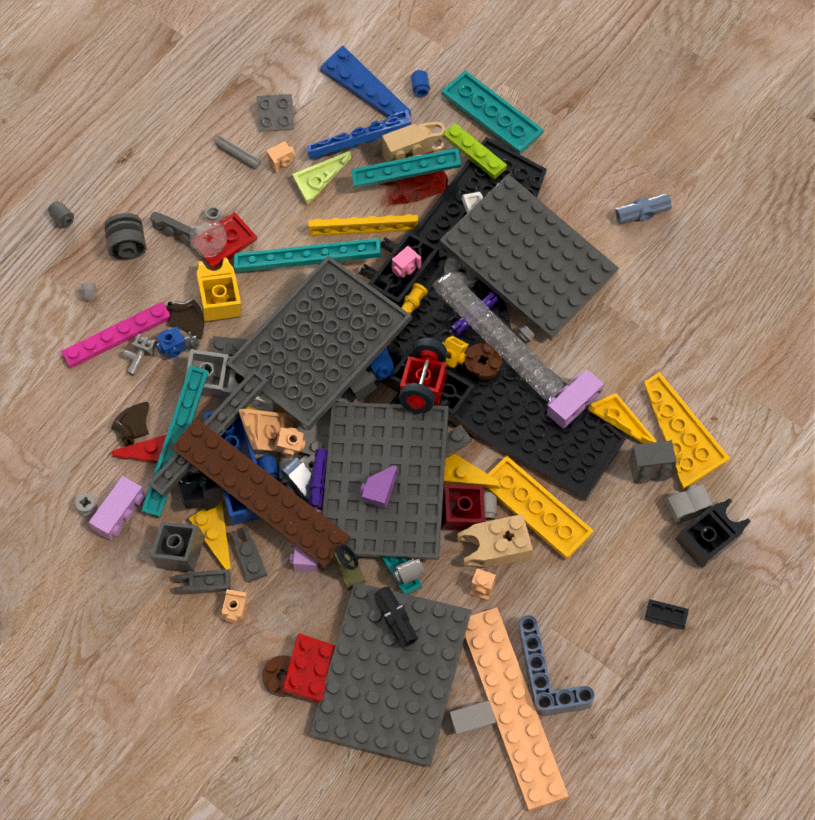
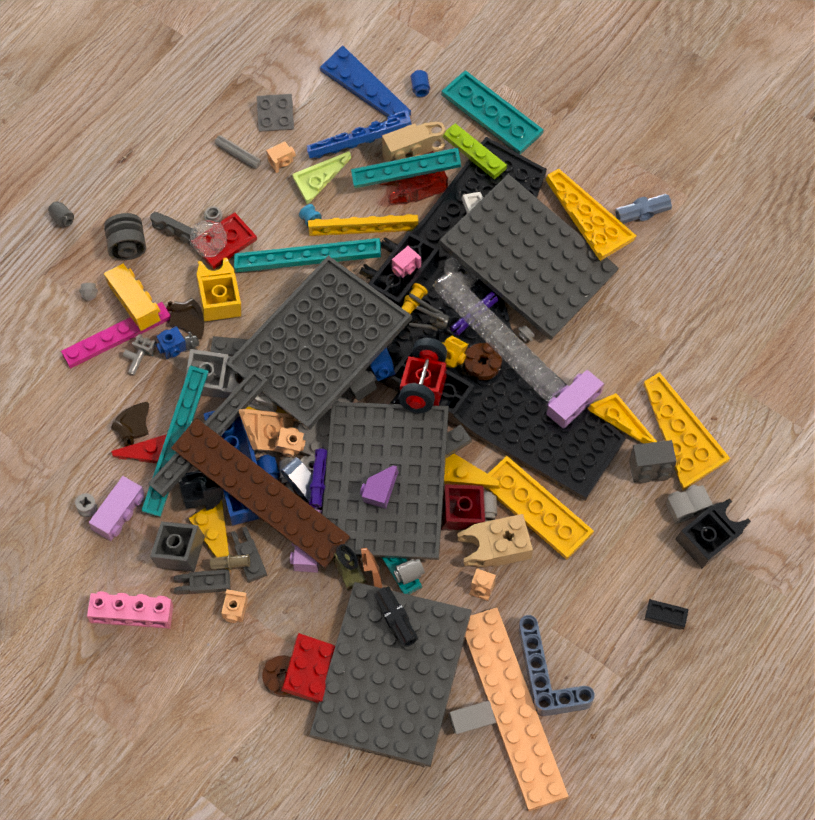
(130, 610): none -> bright pink brick
(132, 296): none -> yellow brick
(230, 562): none -> dark tan axle
(308, 213): none -> dark azure wheel
(370, 564): none -> nougat slope
(437, 317): none -> dark grey plant
(596, 224): none -> yellow wing

